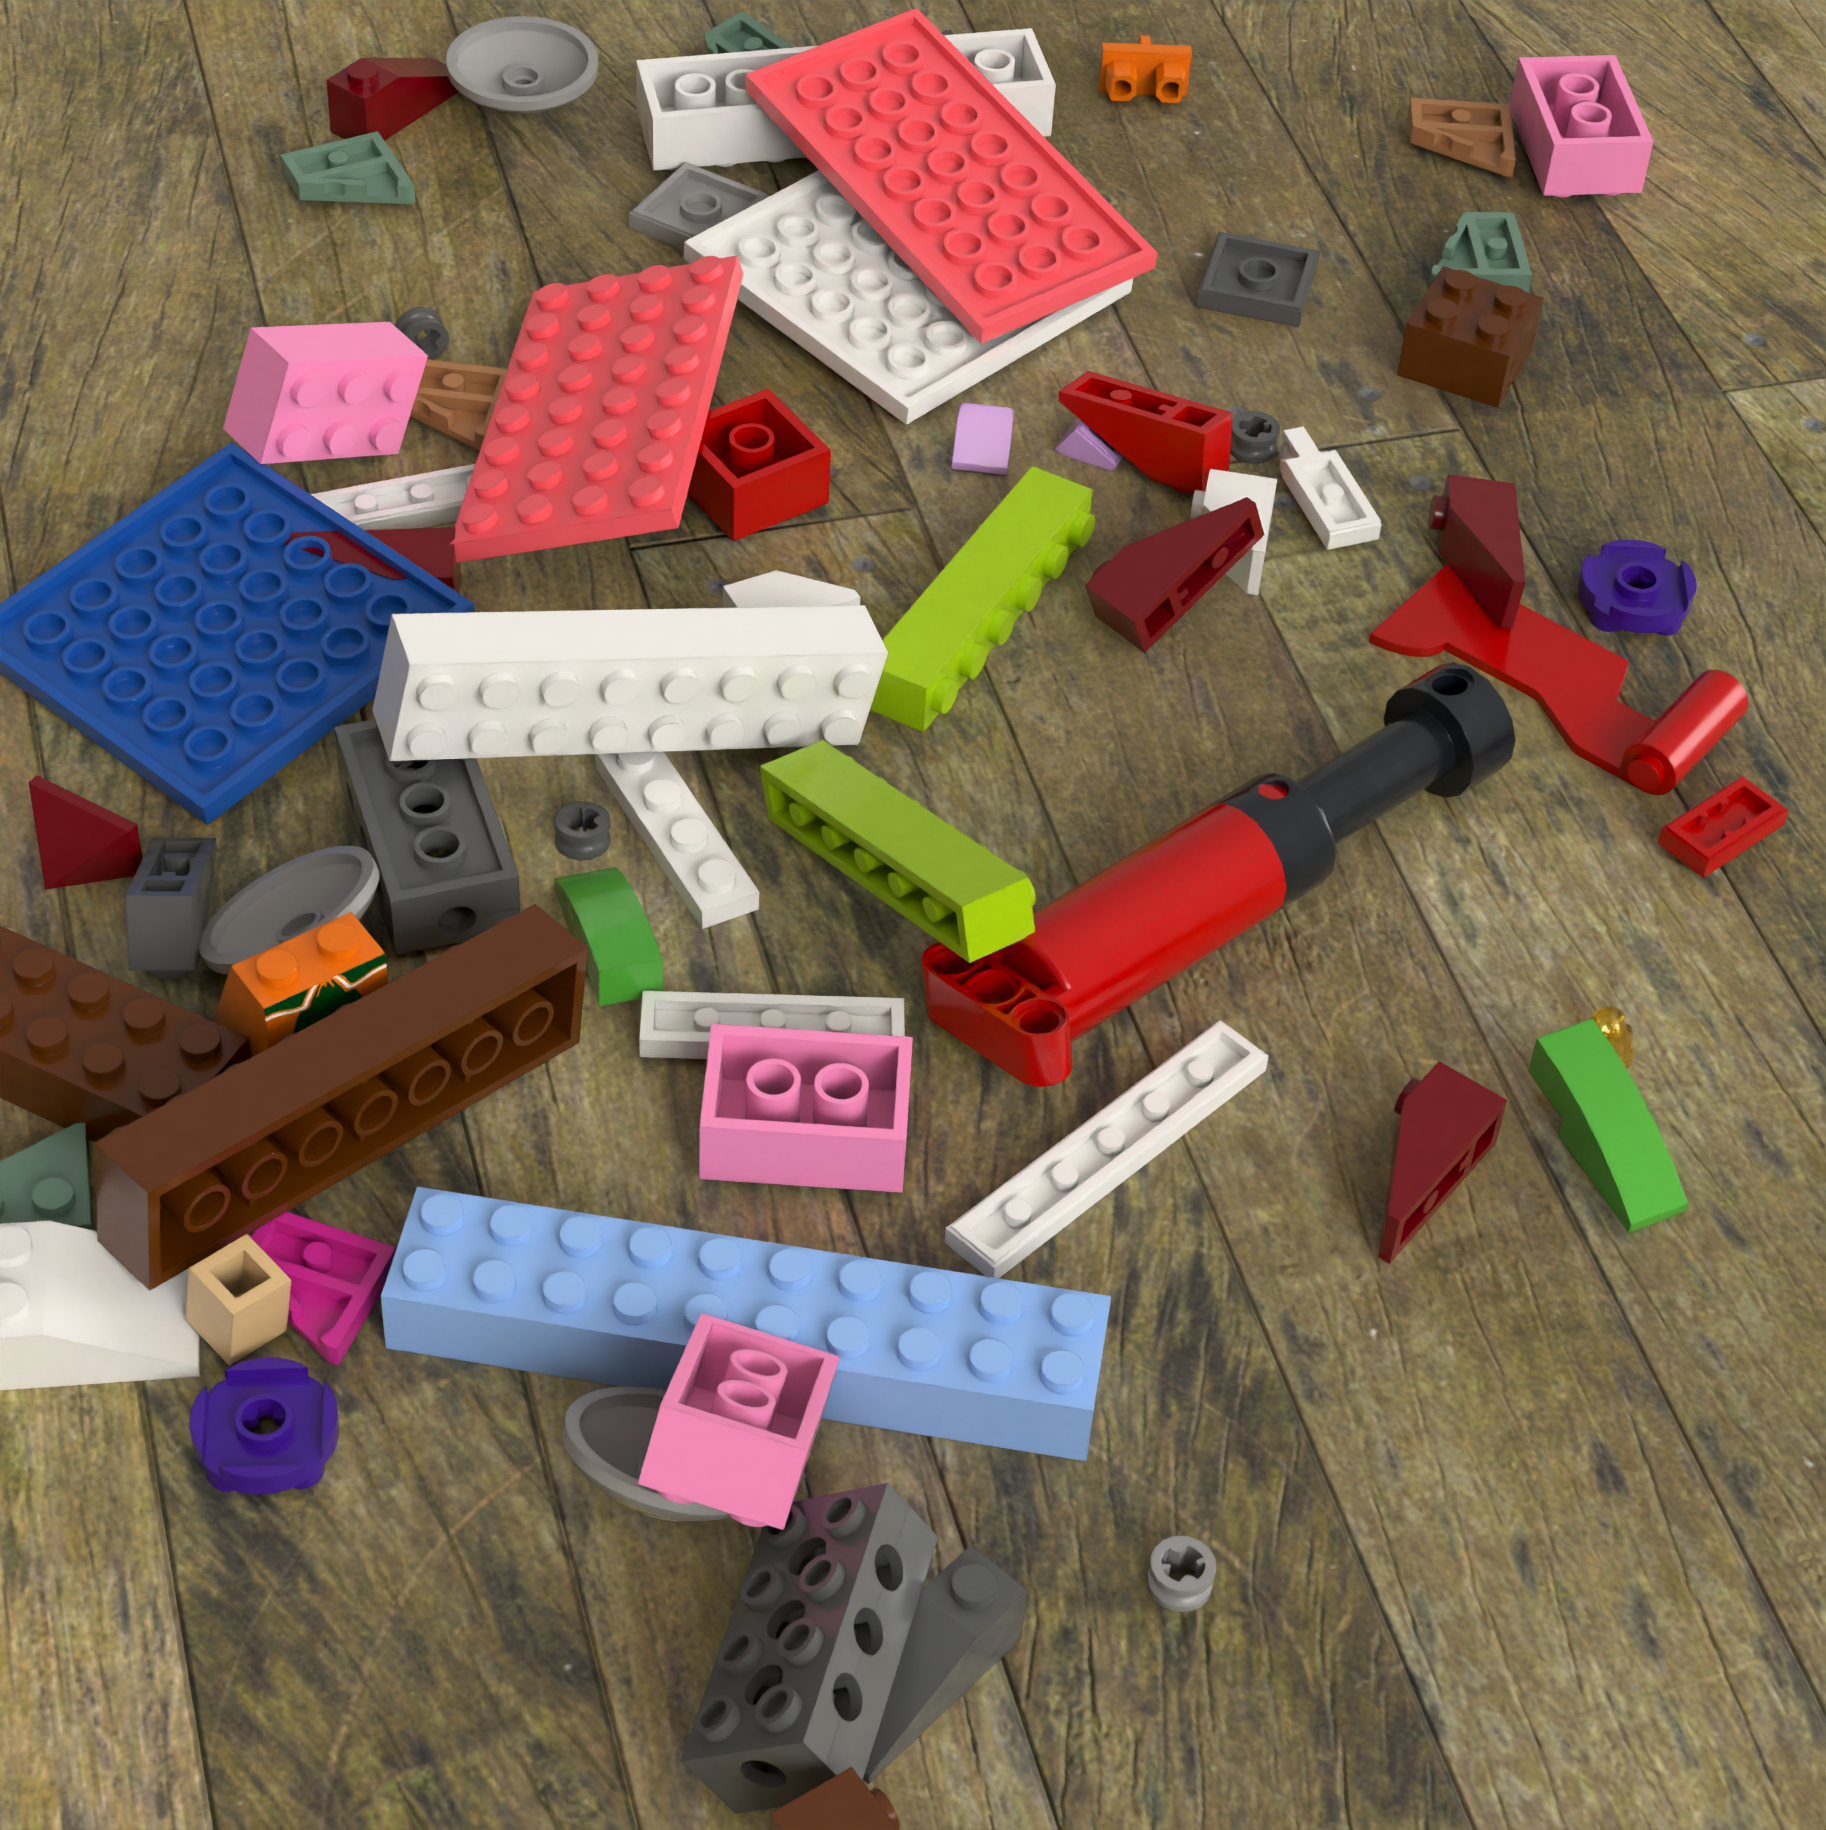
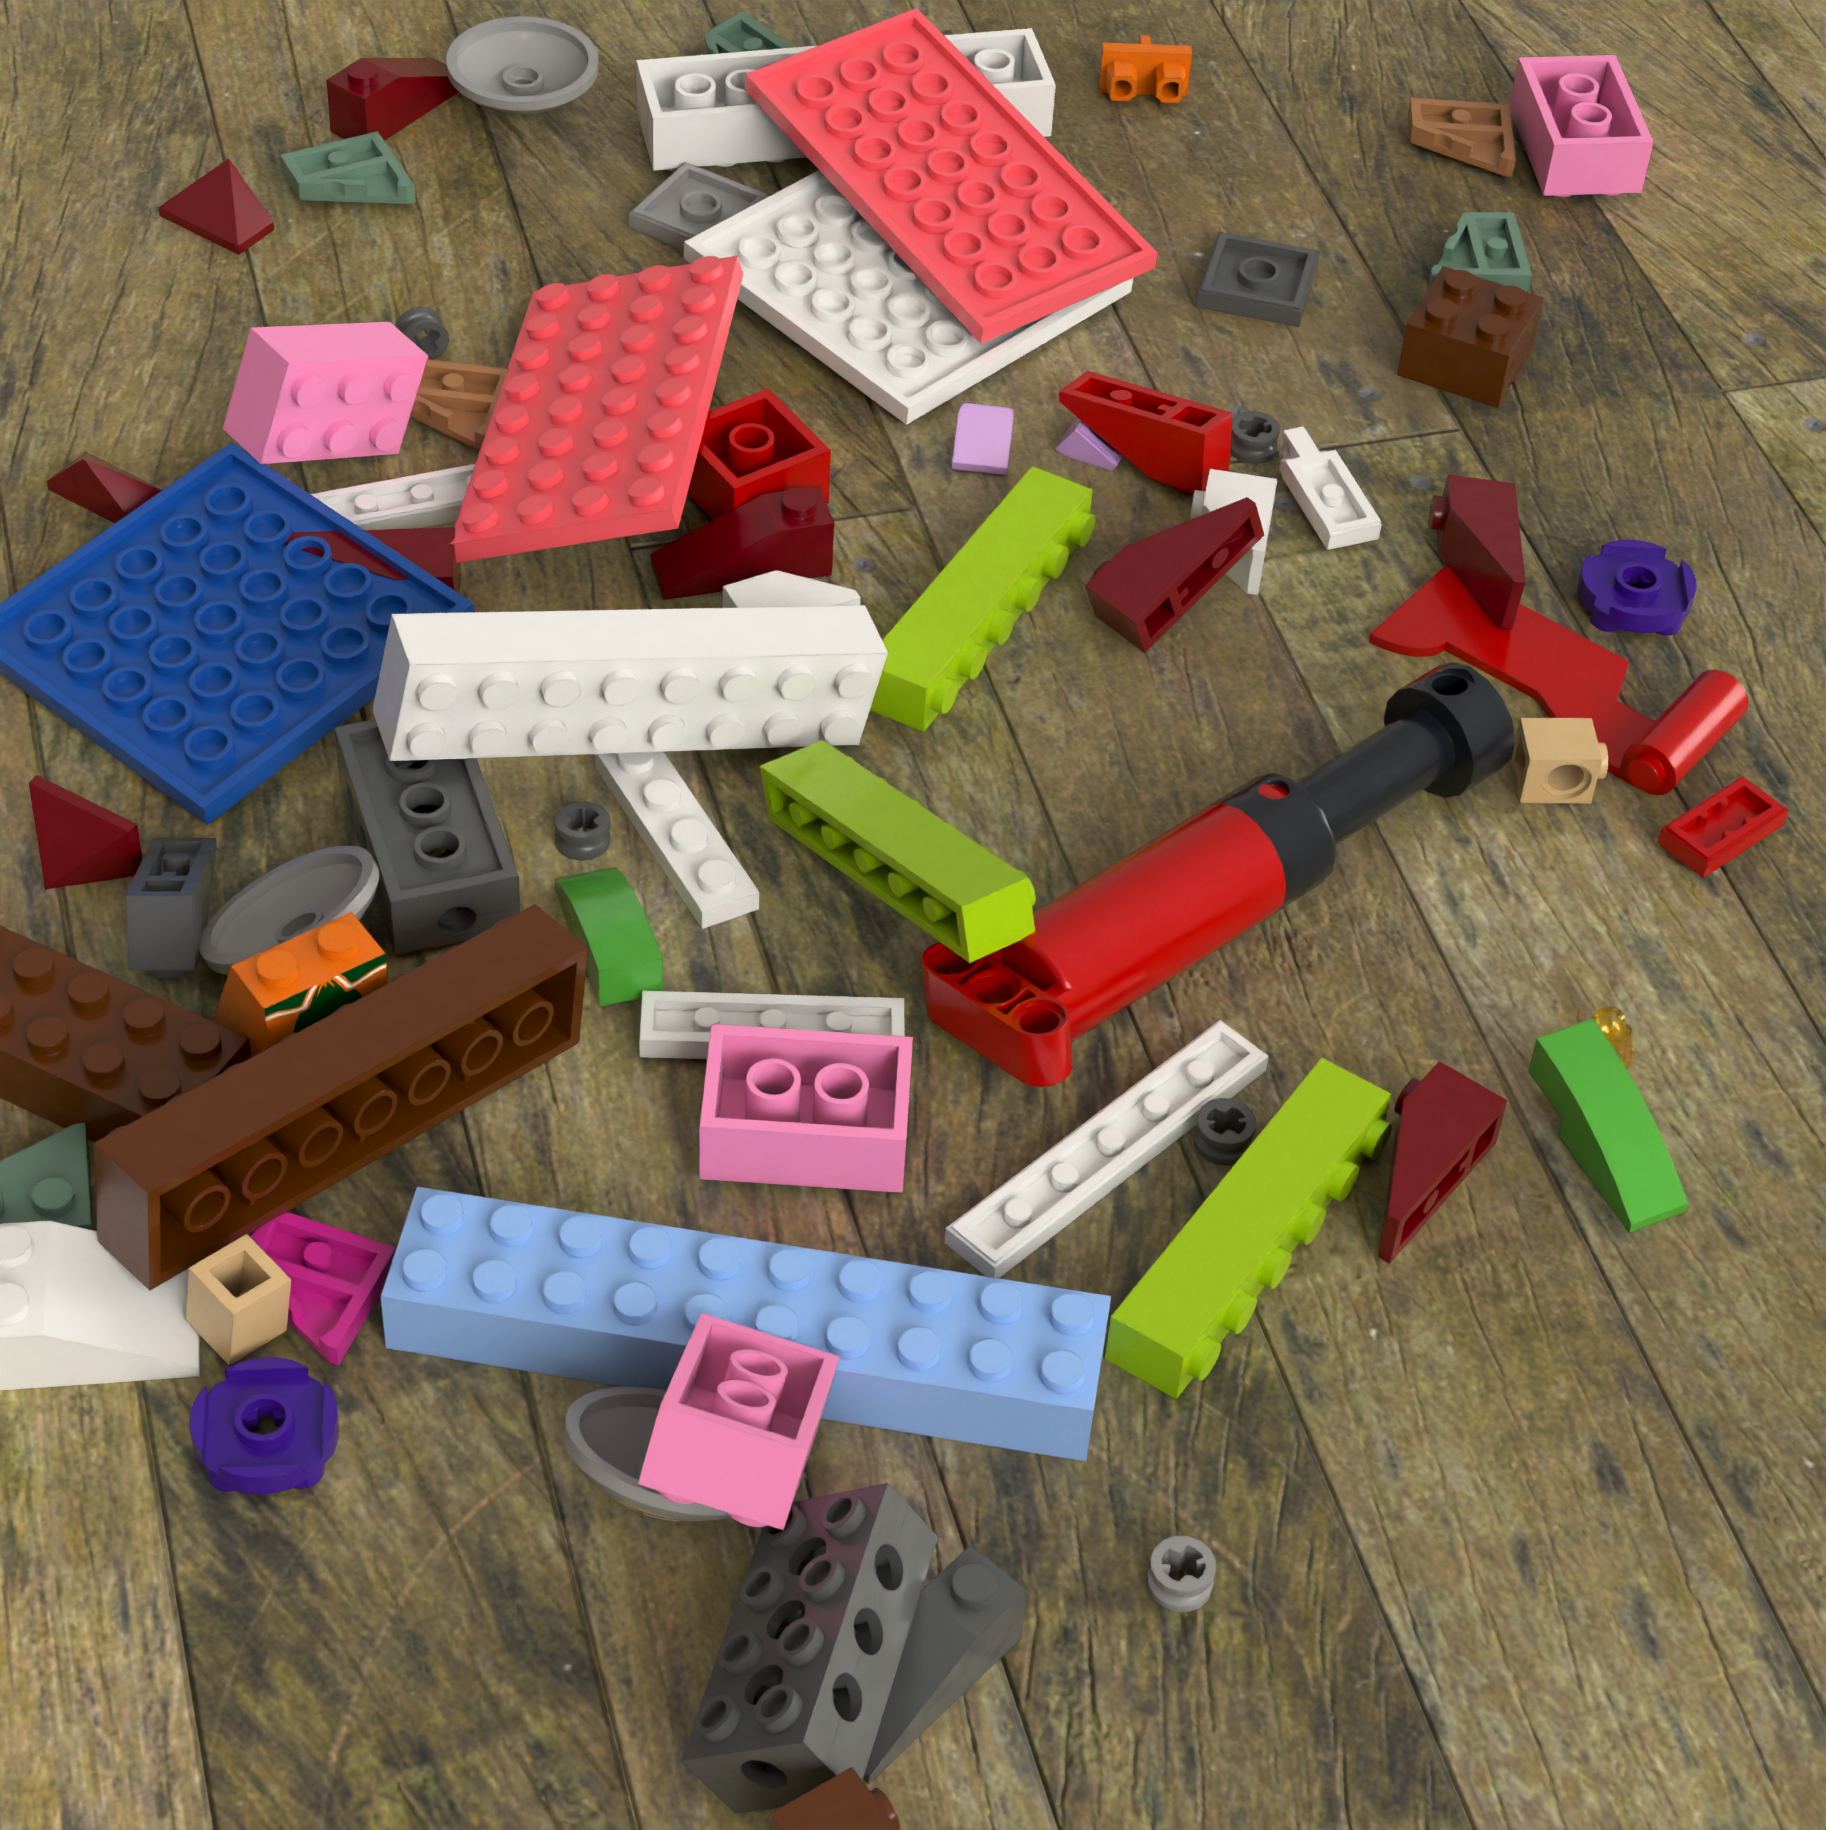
(101, 487): none -> dark red slope
(220, 210): none -> dark red slope
(769, 533): none -> dark red slope
(1218, 1117): none -> dark grey bush
(1248, 1228): none -> lime brick
(1557, 760): none -> tan brick

